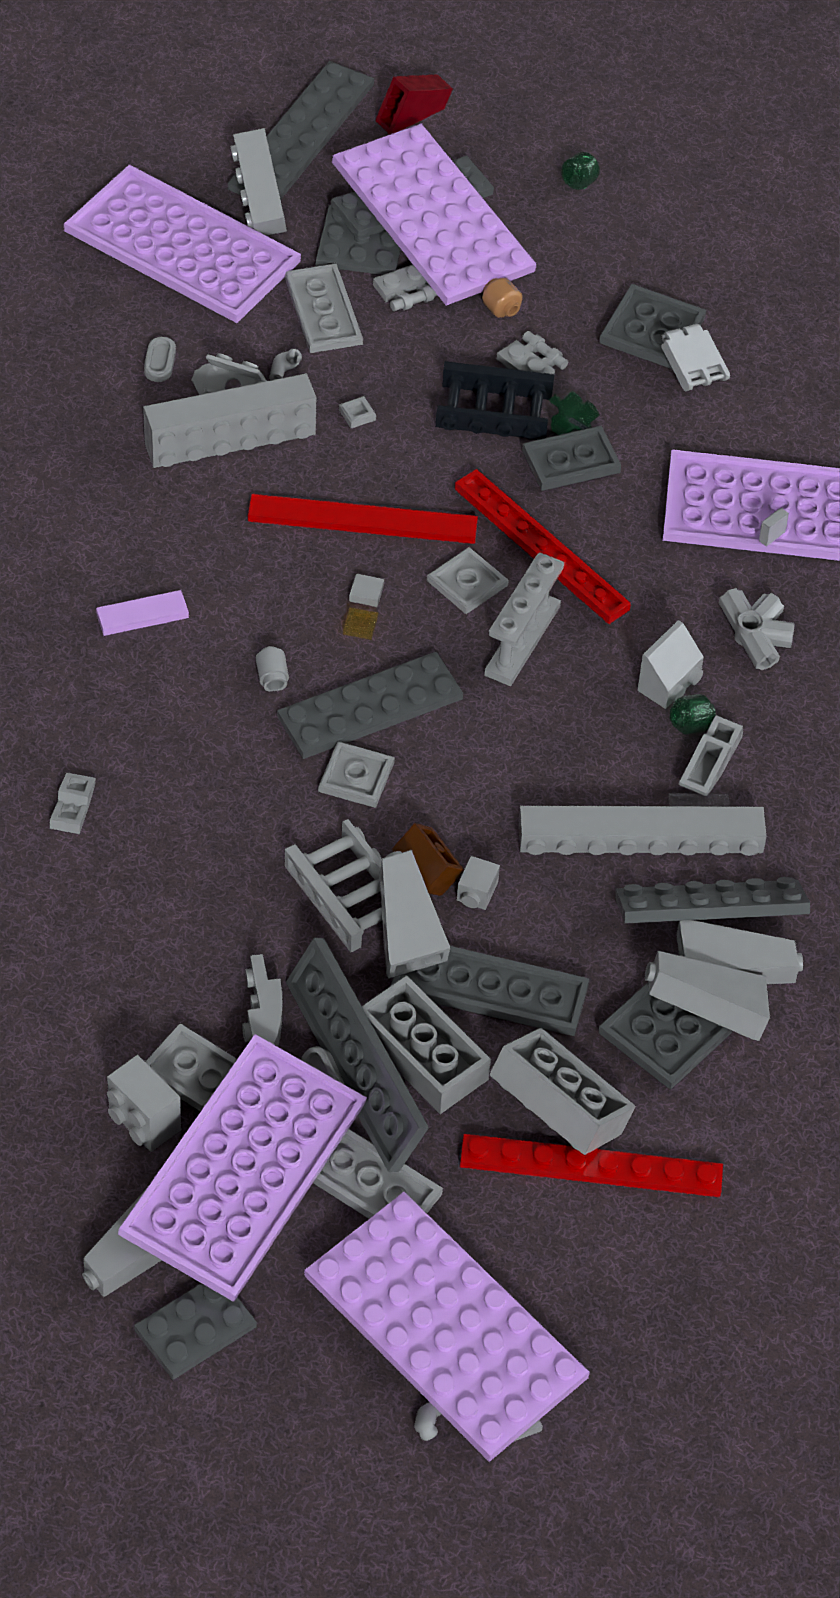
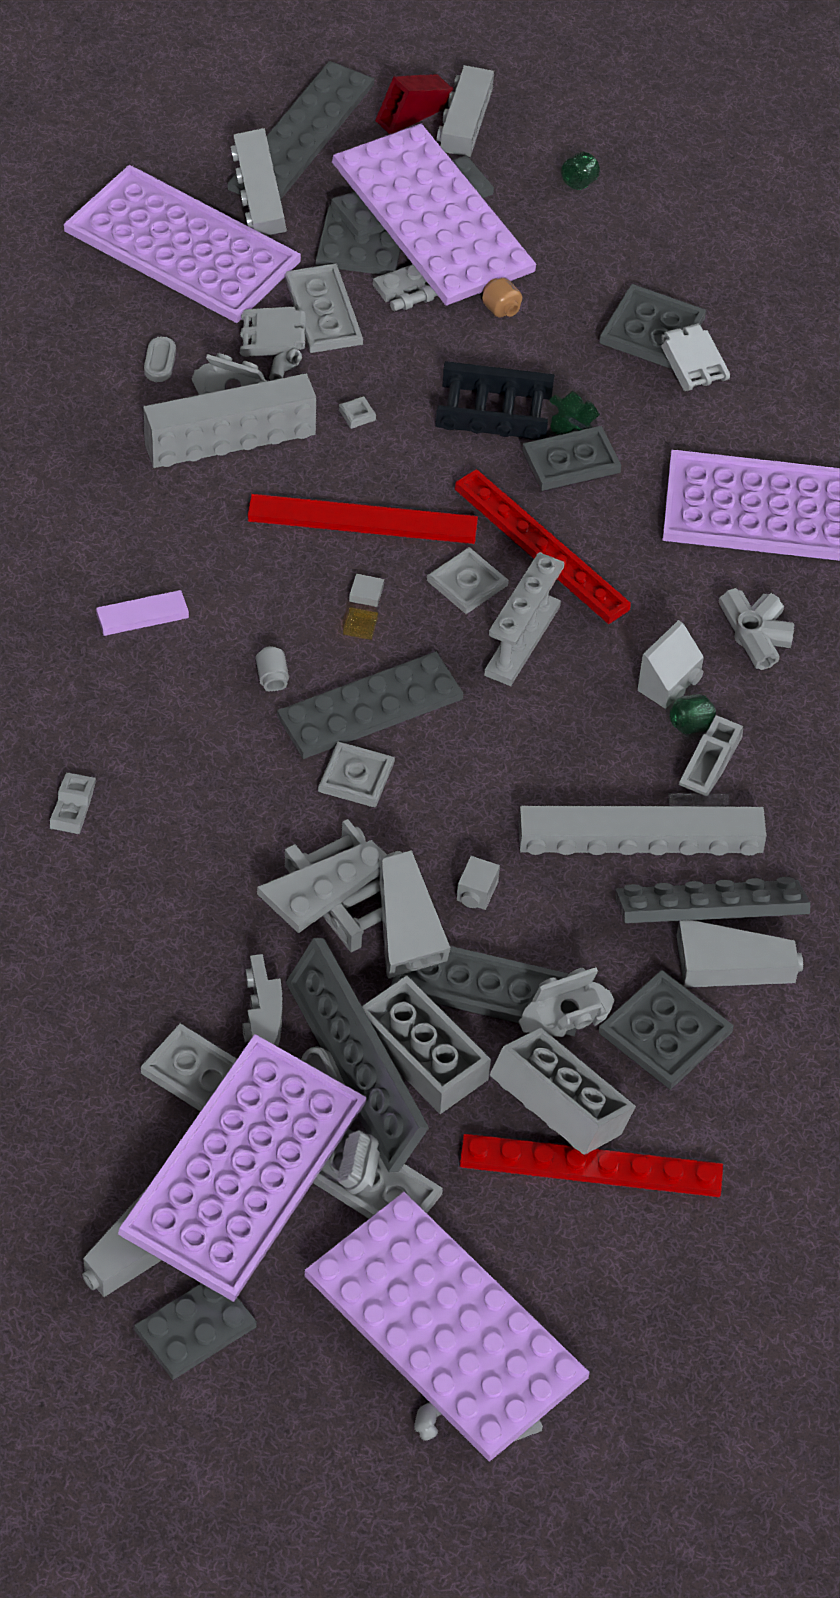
(143, 1103): light grey brick -> none
(272, 331): none -> light grey plate
(320, 887): none -> light grey wing
(359, 1162): none -> light grey piece
(432, 856): reddish brown brick -> none
(466, 110): none -> light grey brick
(522, 357): light grey plate -> none
(590, 997): none -> light grey piece
(712, 992): light grey slope -> none
(773, 526): light grey tile -> none

